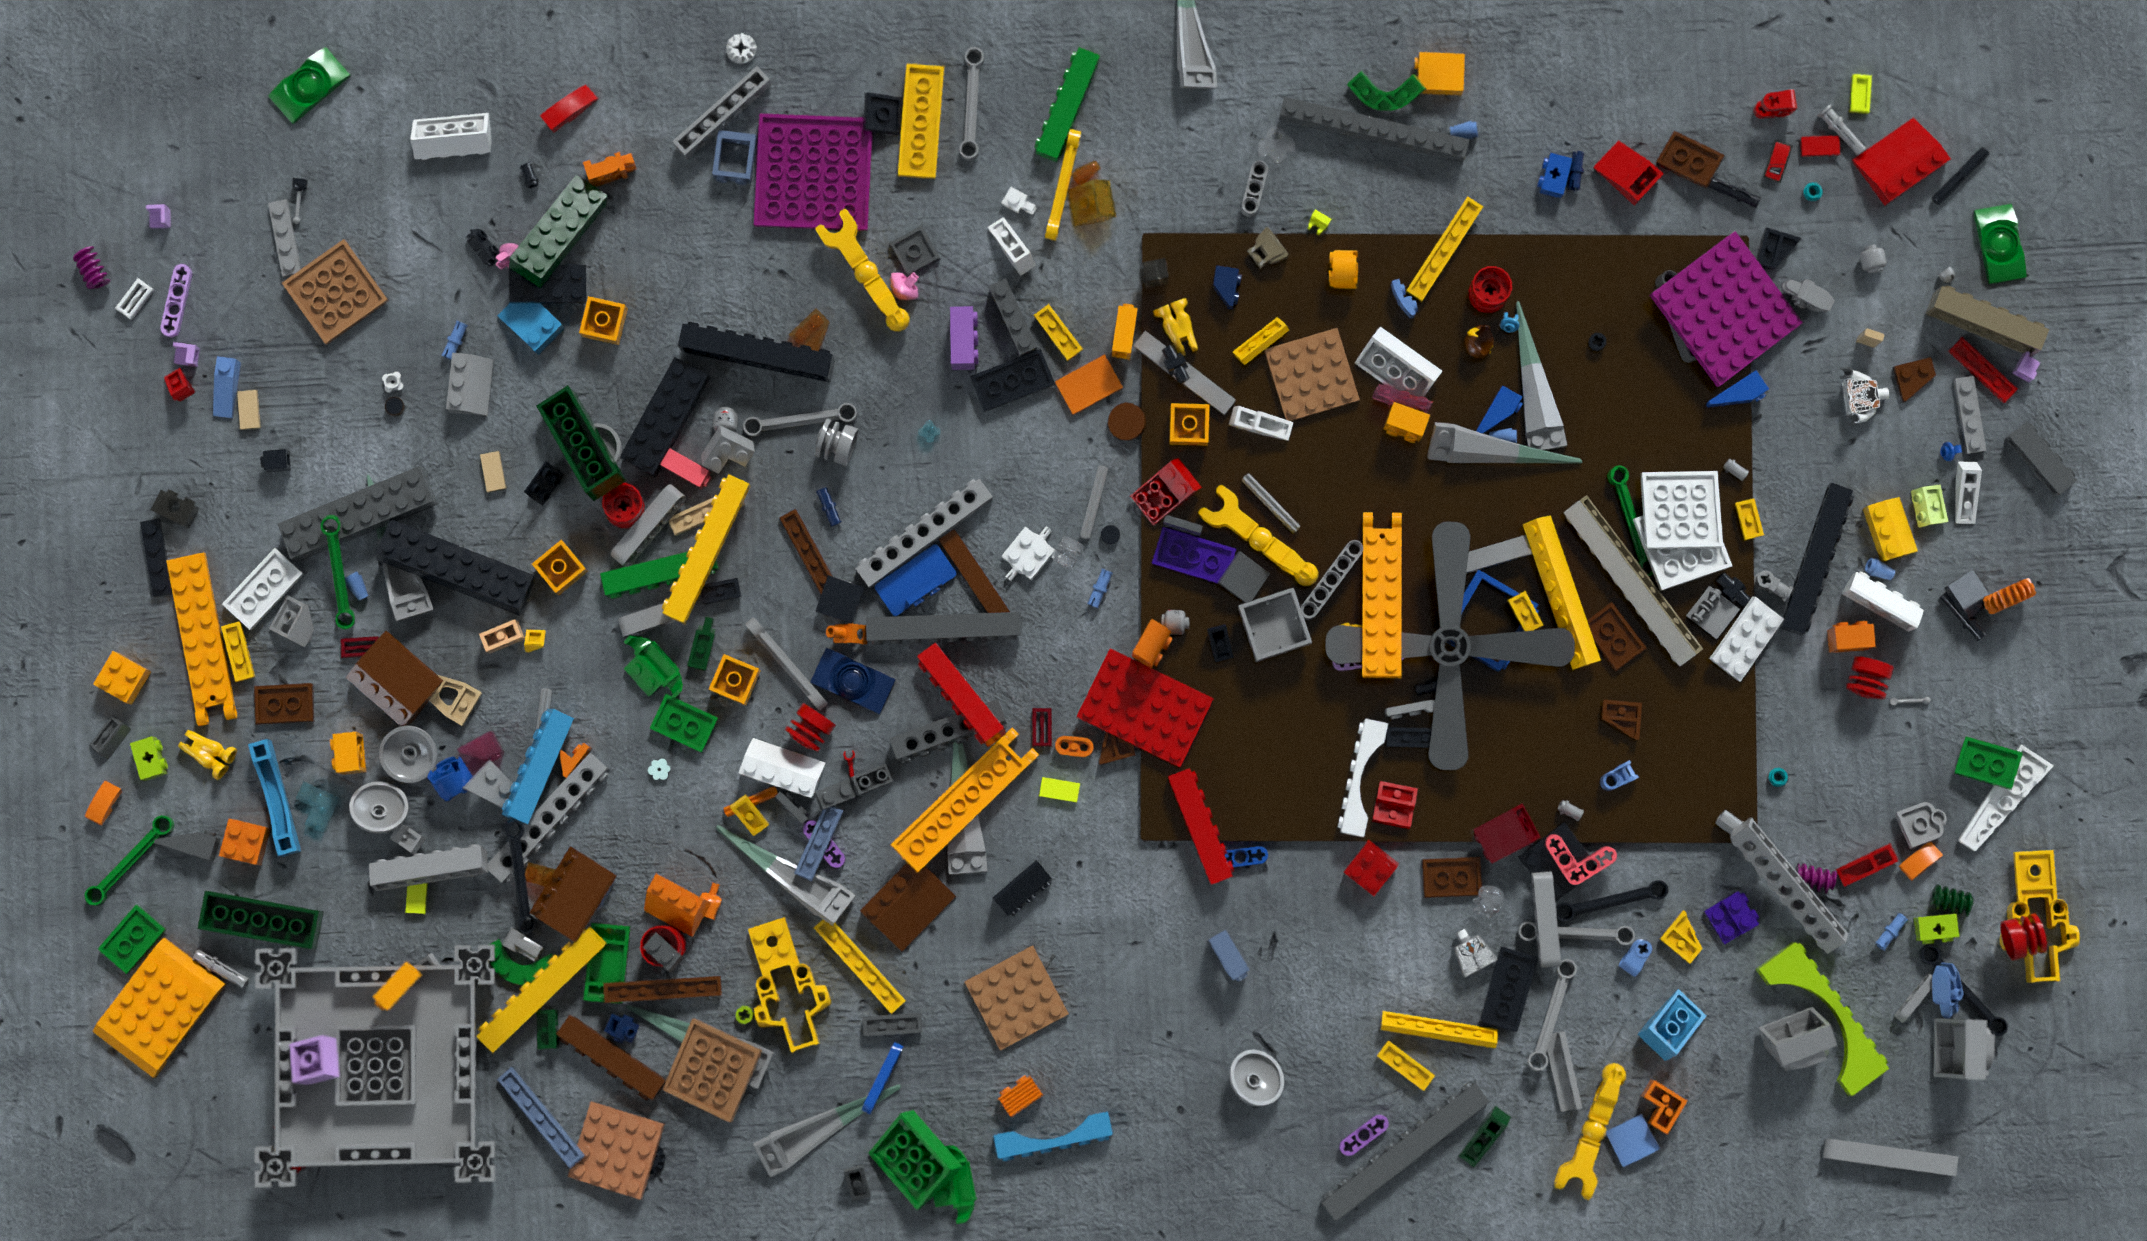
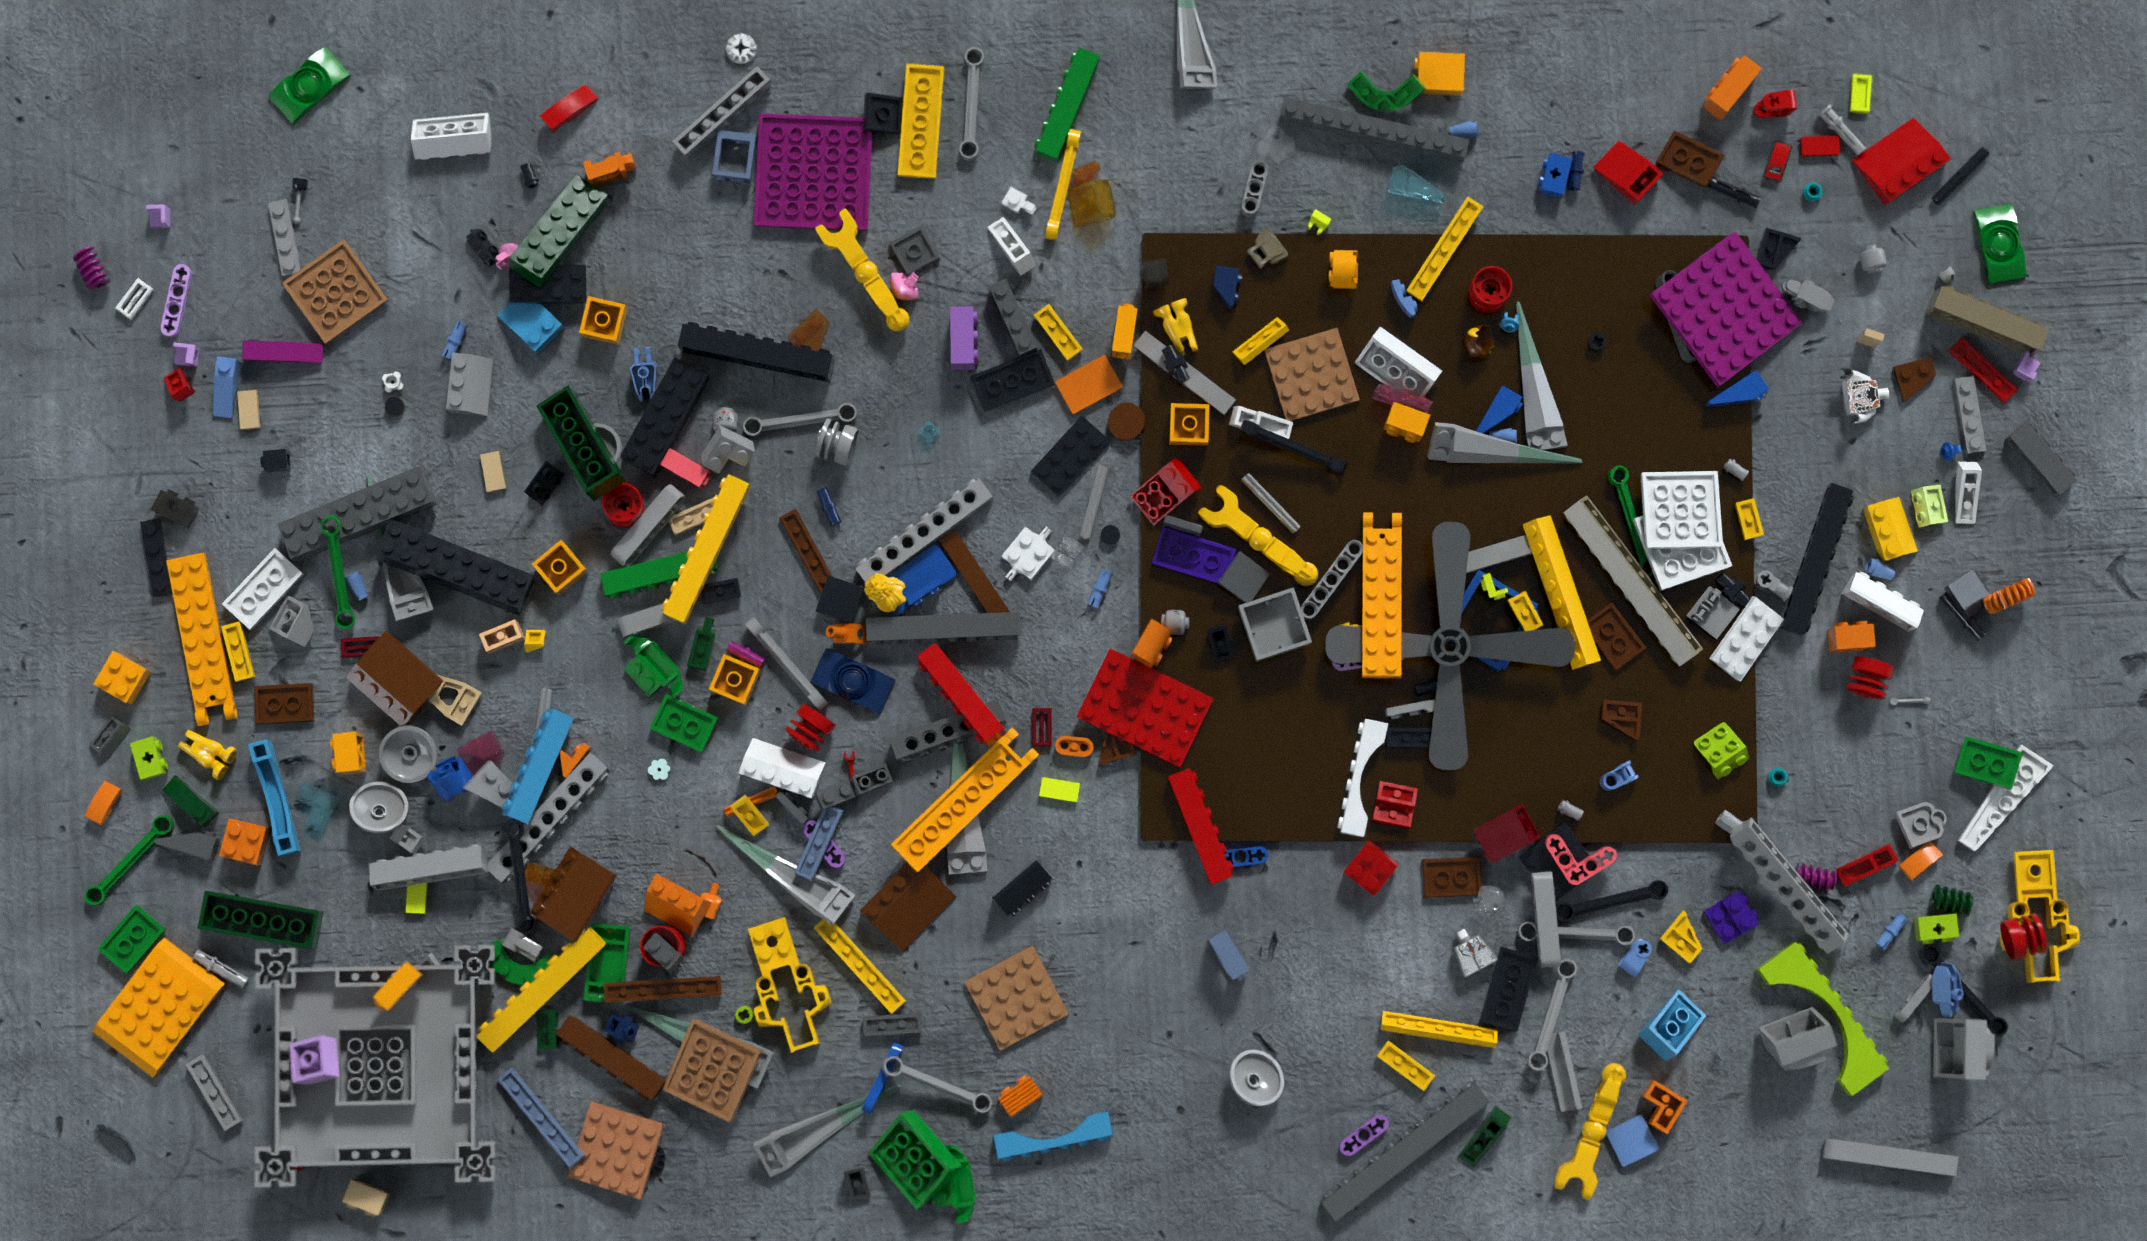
(190, 801): none -> dark green slope
(214, 1092): none -> light grey plate
(282, 352): none -> magenta slope
(365, 1197): none -> tan brick
(644, 373): none -> medium blue hinge
(745, 654): none -> magenta pin
(885, 592): none -> yellow hair
(937, 1085): none -> light grey piece
(1070, 456): none -> black plate
(1331, 463): none -> black piece
(1408, 183): none -> clear light blue slope
(1487, 584): none -> neon yellow bracket
(1722, 750): none -> lime bracket
(1731, 86): none -> orange brick

